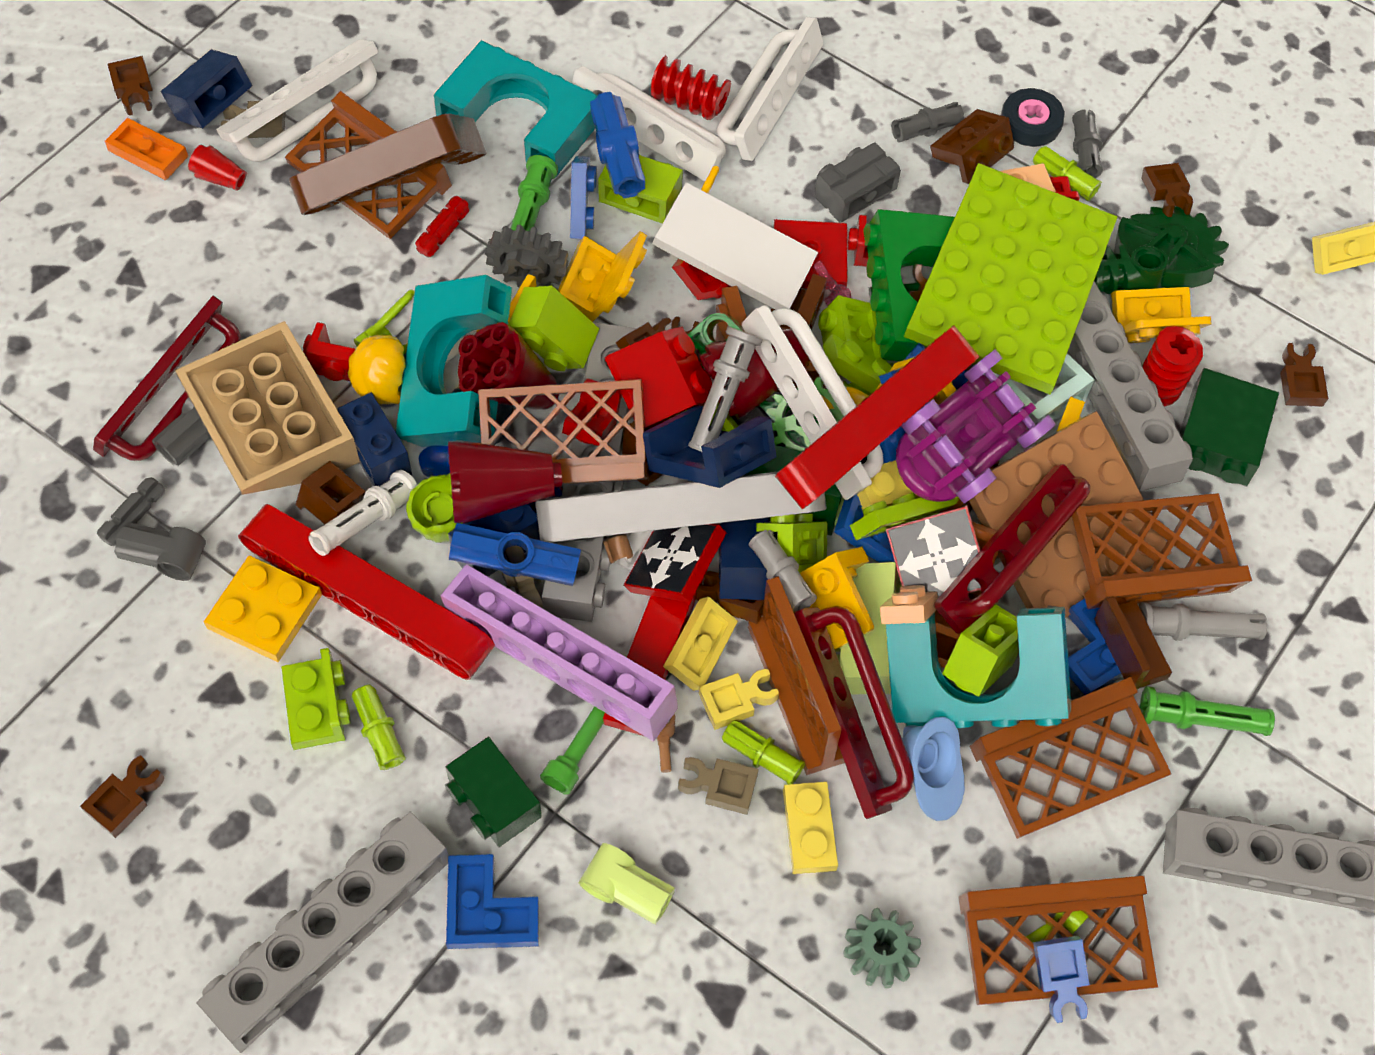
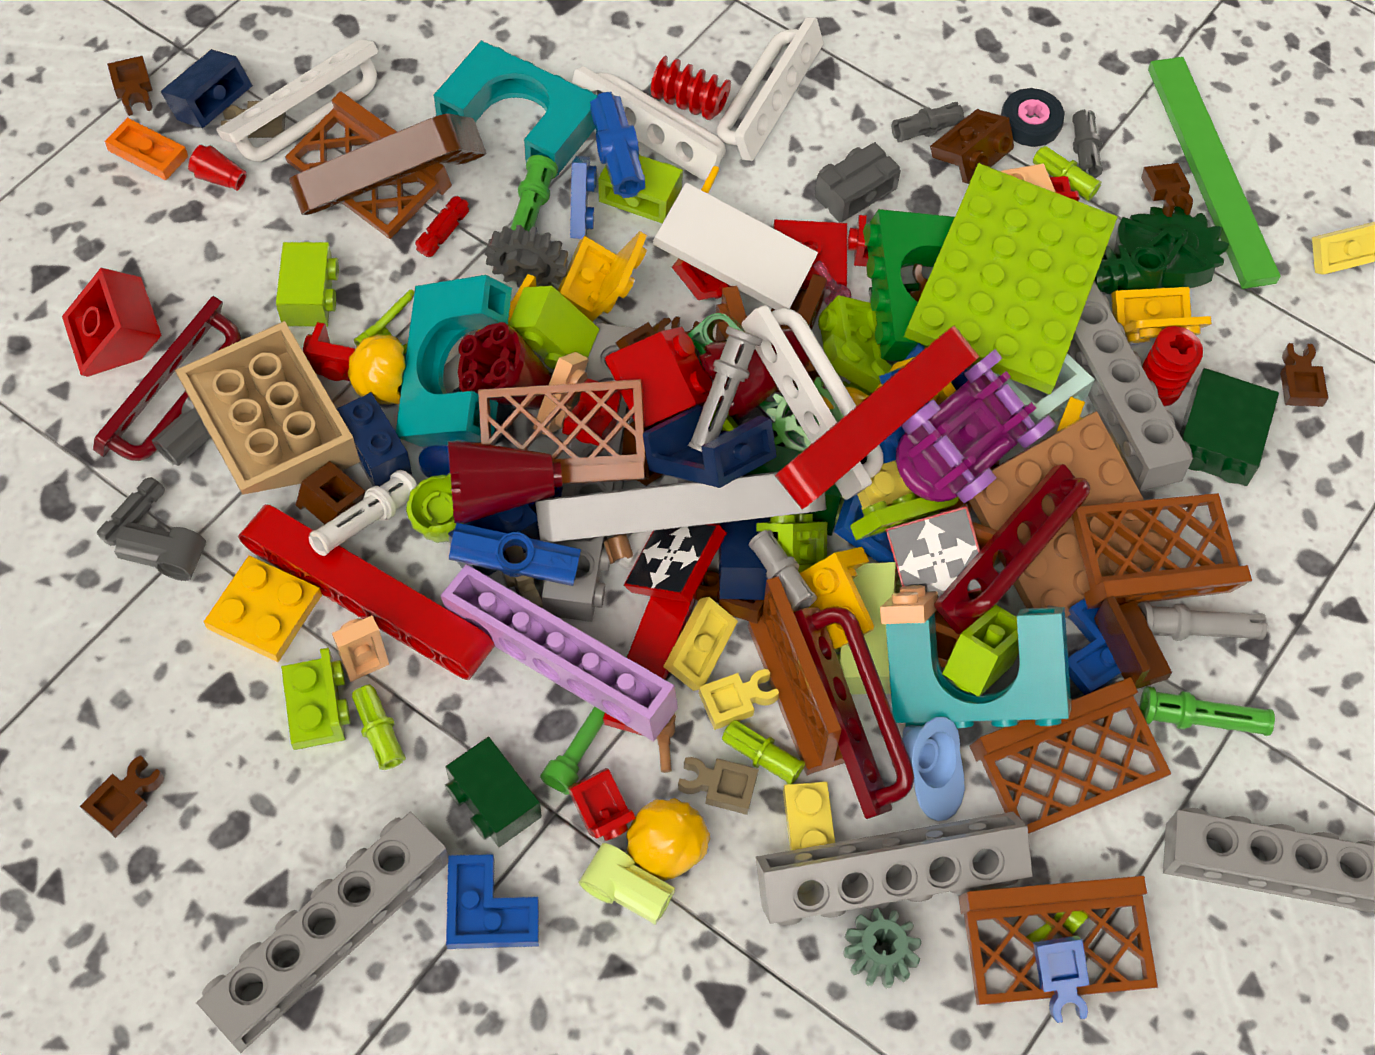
(110, 322): none -> red slope
(306, 283): none -> lime brick
(360, 647): none -> light nougat plate
(569, 370): none -> light nougat plate
(601, 805): none -> red bracket
(667, 838): none -> yellow hair
(873, 856): none -> light grey brick
(1213, 173): none -> bright green tile

